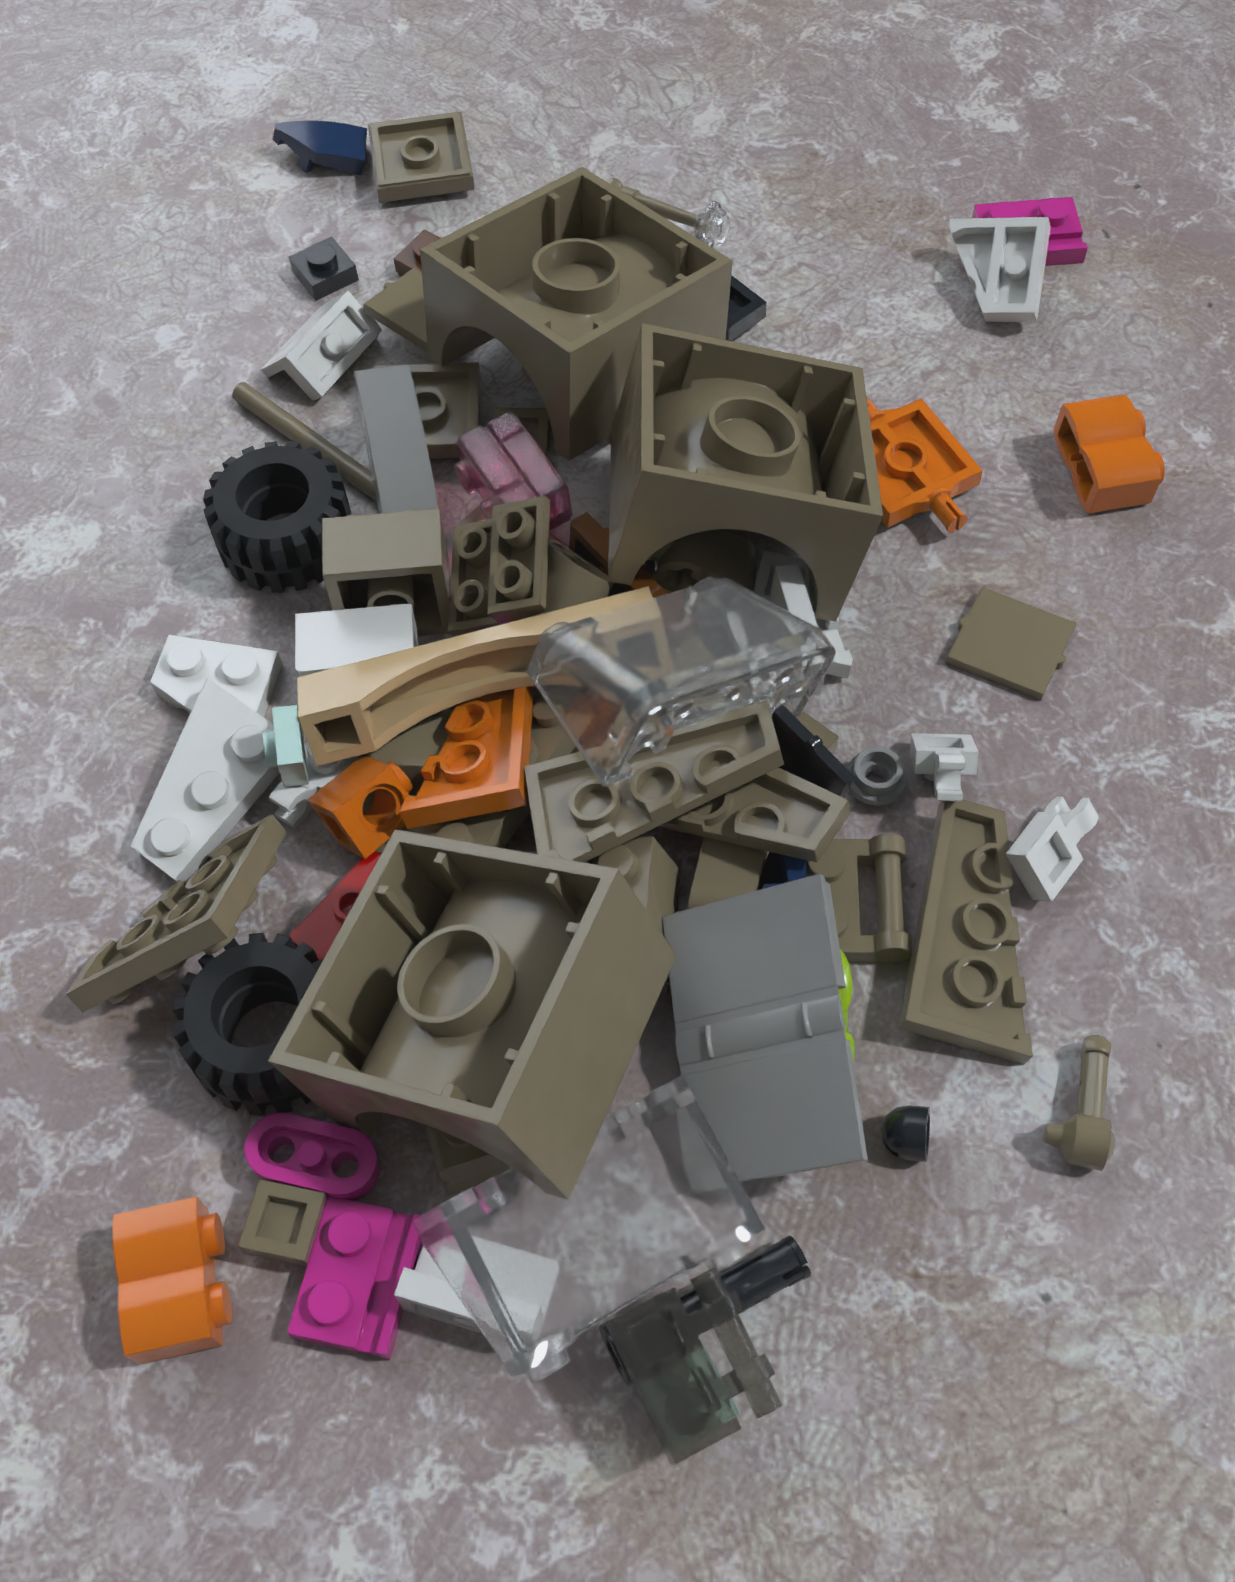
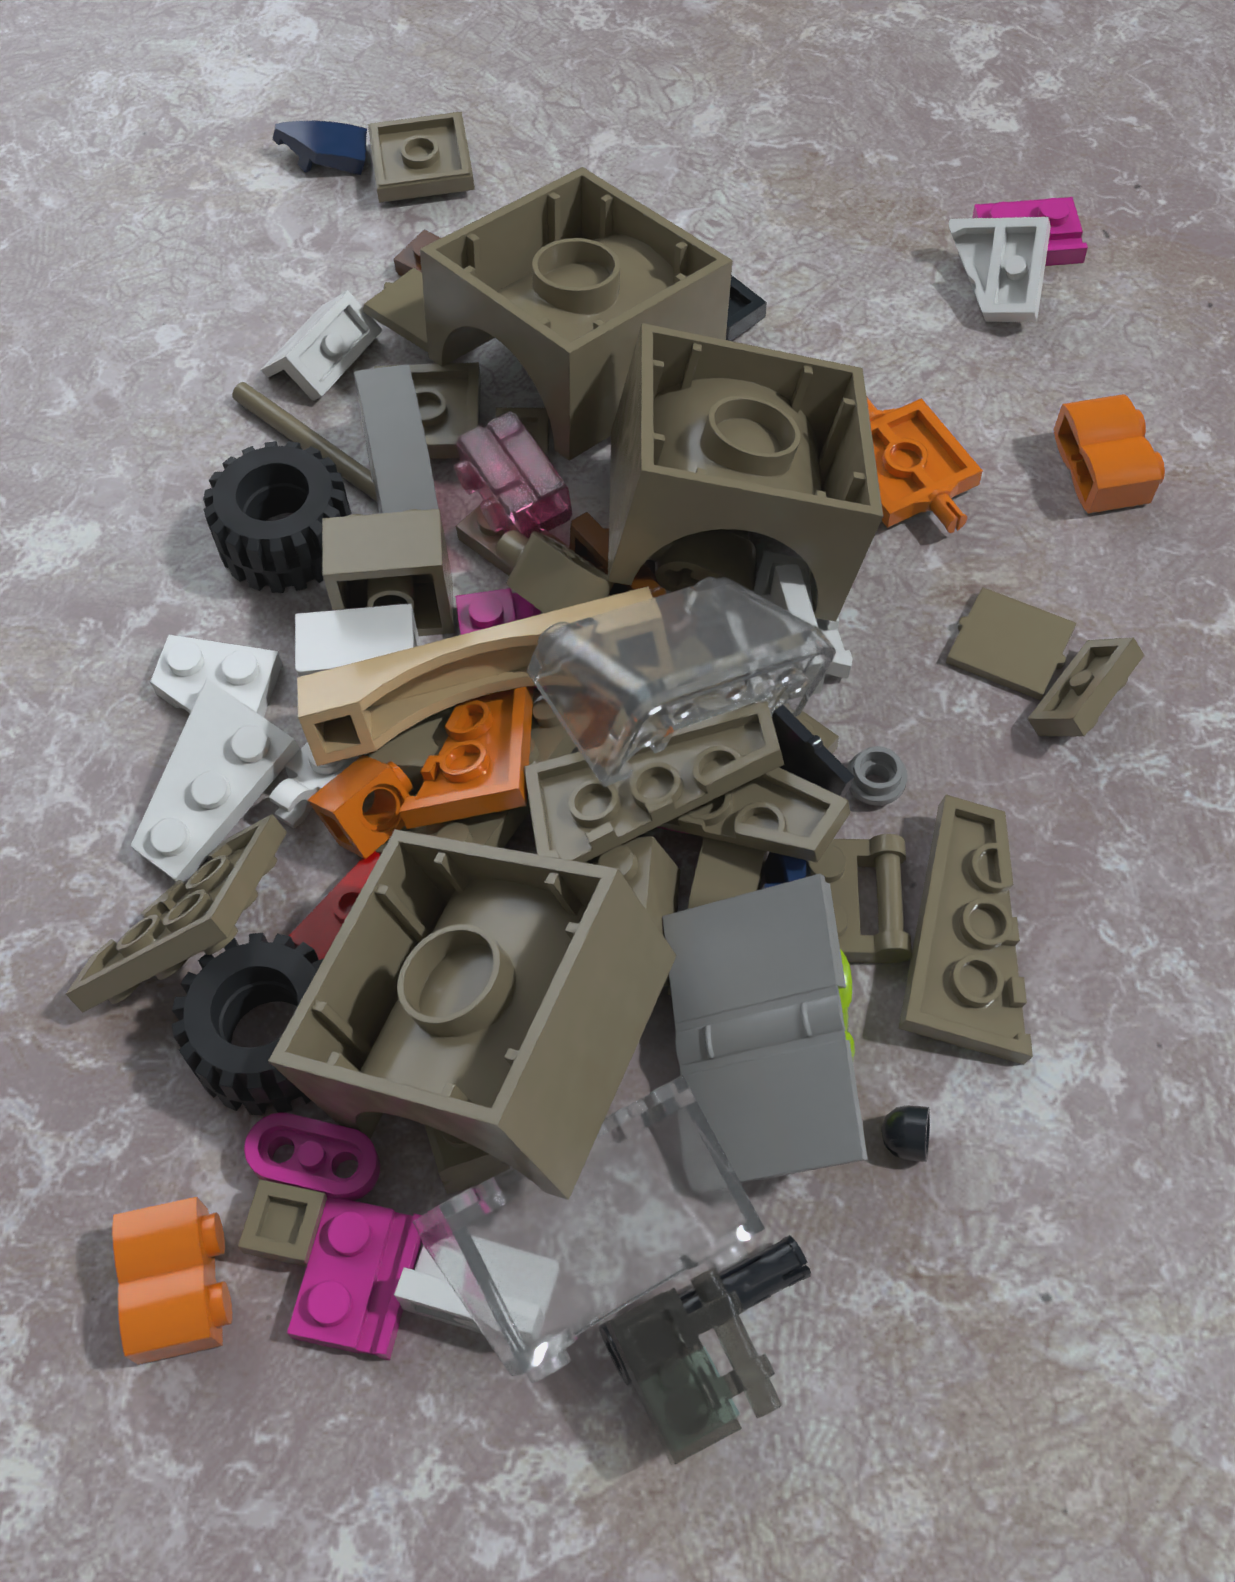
(286, 747): light aqua plate -> none
(323, 268): black plate -> none
(500, 567): dark tan slope -> none
(709, 225): piece -> none
(944, 760): white plate -> none
(1047, 848): white plate -> none
(1086, 687): none -> dark tan plate
(1086, 1136): dark tan piece -> none

